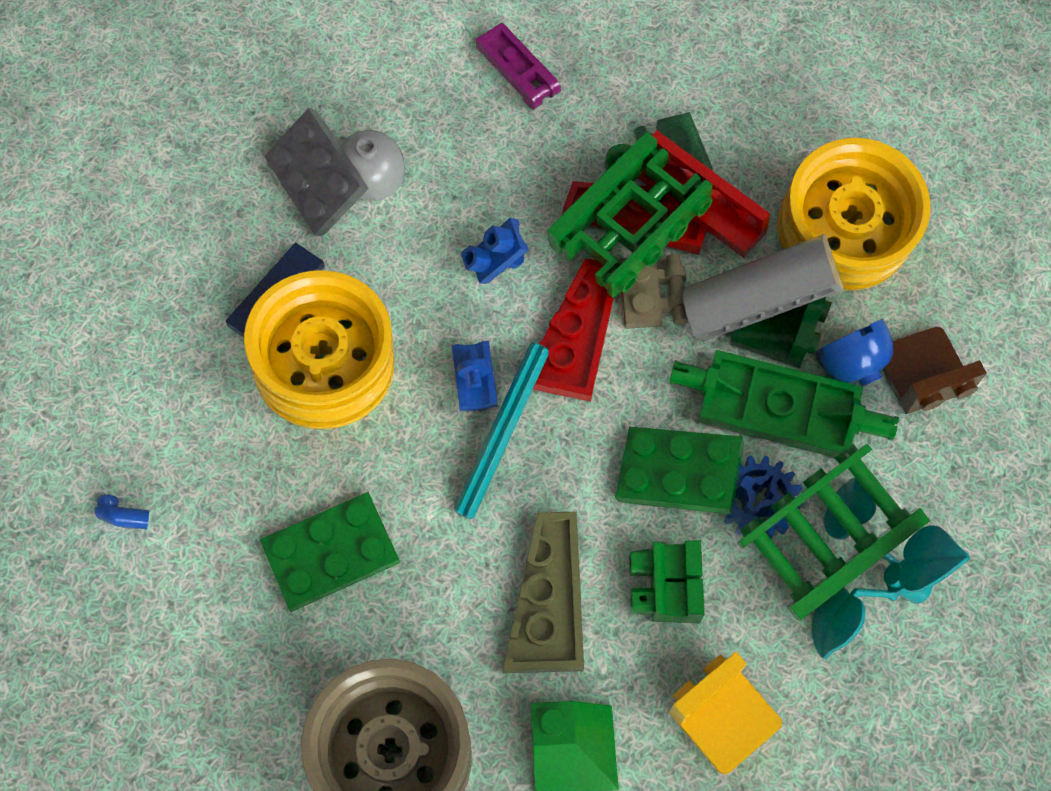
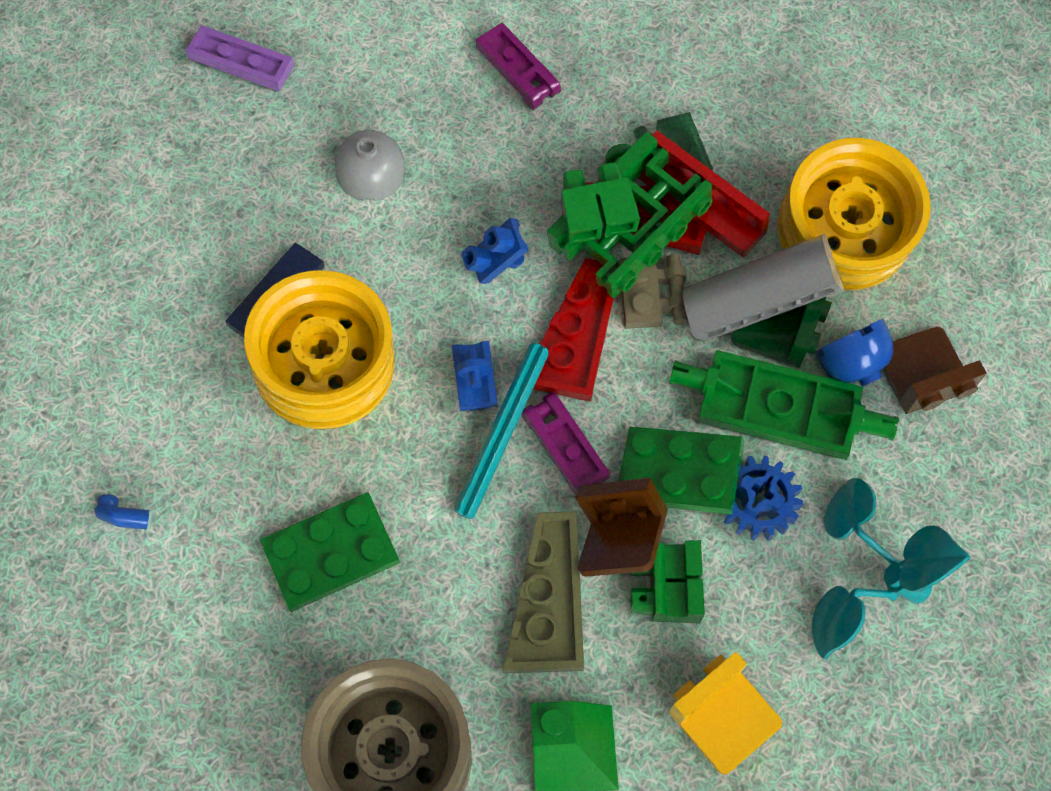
(240, 58): none -> medium lavender plate
(316, 172): flat silver plate -> none
(565, 443): none -> magenta plate
(580, 203): none -> green hips
(623, 528): none -> reddish brown bracket
(868, 546): green fence -> none

